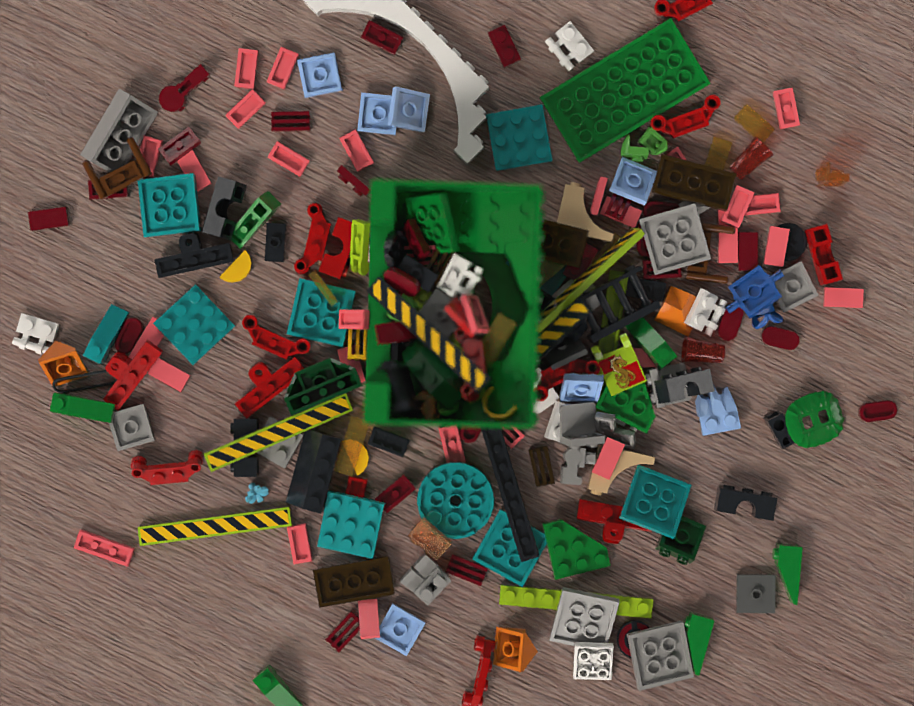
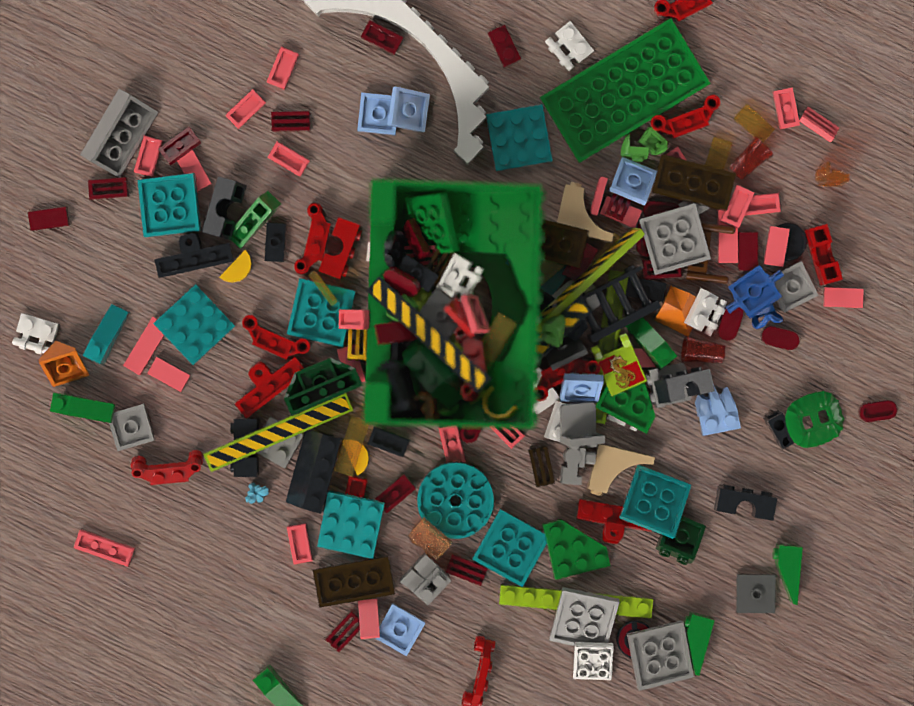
(81, 388): black piece -> none
(120, 177): reddish brown plate -> none
(129, 335): dark red tile -> none
(129, 372): red plate -> none
(172, 99): dark red piece -> none
(214, 526): tile -> none
(246, 68): coral tile -> none
(319, 75): light blue tile -> none
(356, 150): coral tile -> none
(359, 187): dark red plate -> none
(359, 246): lime hinge -> none
(510, 493): black tile -> none
(513, 649): orange slope -> none
(553, 330): none -> bright green plate
(606, 425): light grey tile -> none
(608, 458): coral tile -> none
(819, 124): none -> coral tile

